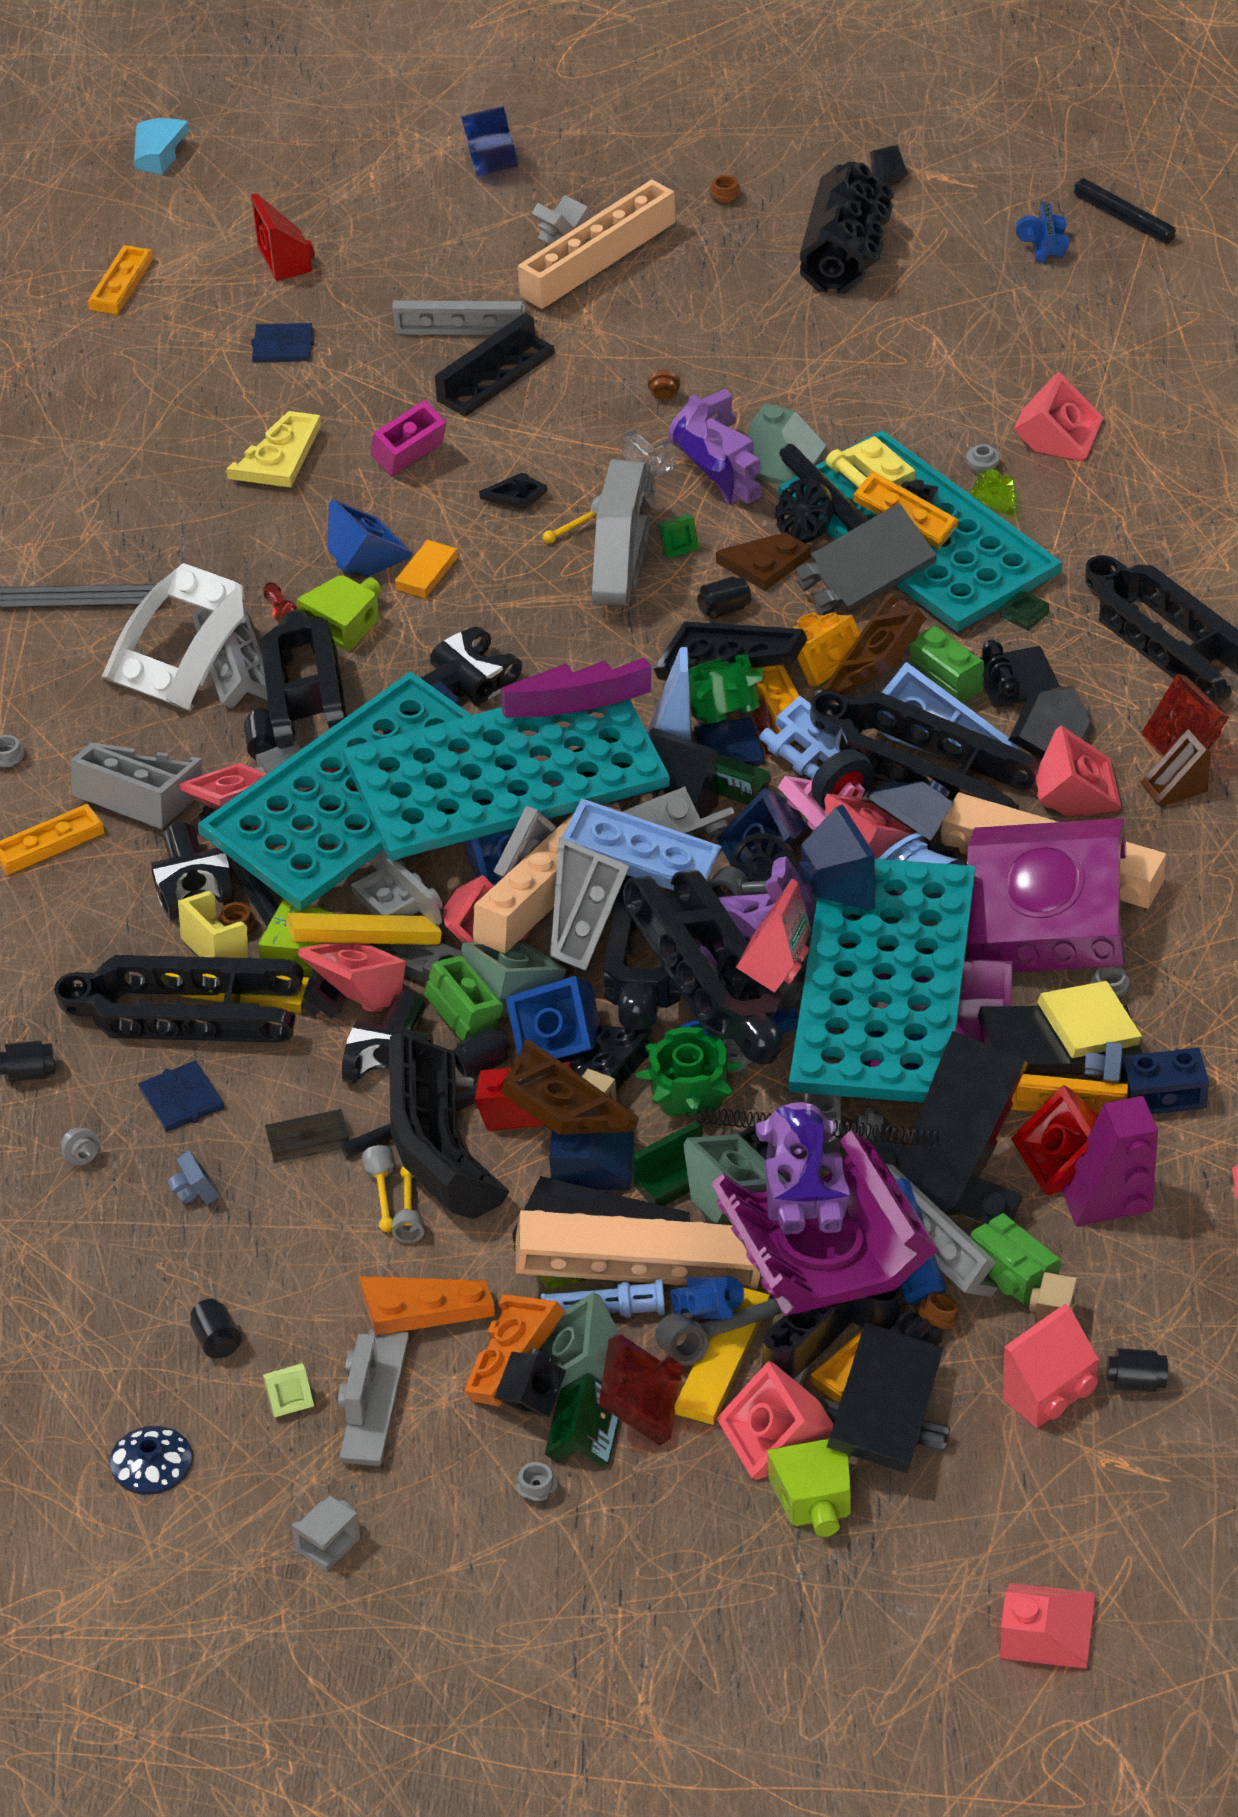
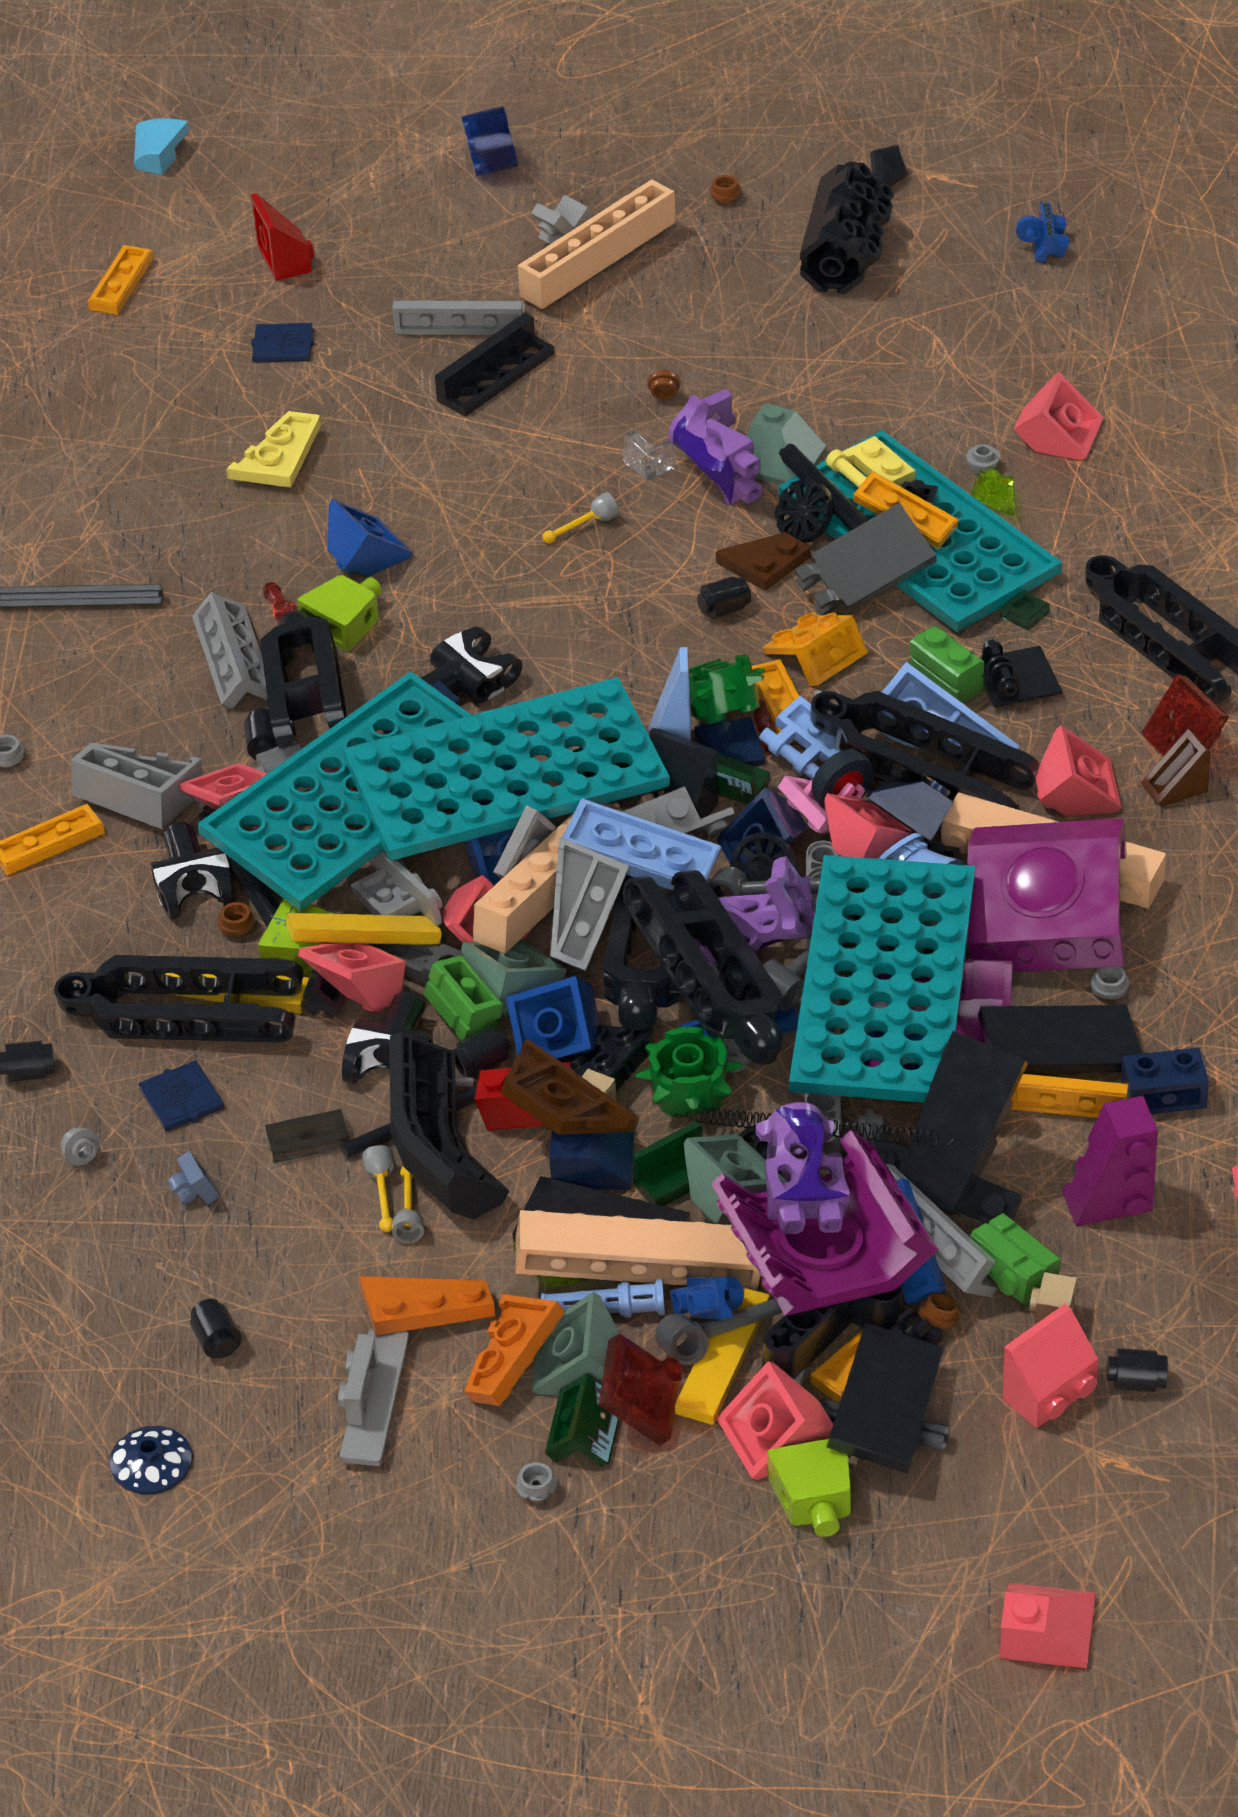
(163, 680): white wedge -> none
(206, 933): light yellow panel -> none
(288, 1390): yellowish green tile -> none
(326, 1532): light grey window -> none
(408, 438): dark pink brick -> none
(426, 569): light orange tile -> none
(515, 491): black piece -> none
(530, 1382): black brick -> none
(568, 692): magenta slope -> none
(621, 531): light grey piece -> none
(678, 535): green tile -> none
(713, 641): black wing -> none
(779, 941): coral slope -> none
(839, 862): dark blue slope -> none
(878, 645): reddish brown wing -> none
(1044, 713): black tile -> none
(1056, 1139): red slope -> none
(1088, 1018): light yellow tile -> none
(1108, 1065): sand blue tile -> none
(1124, 210): black axle -> none

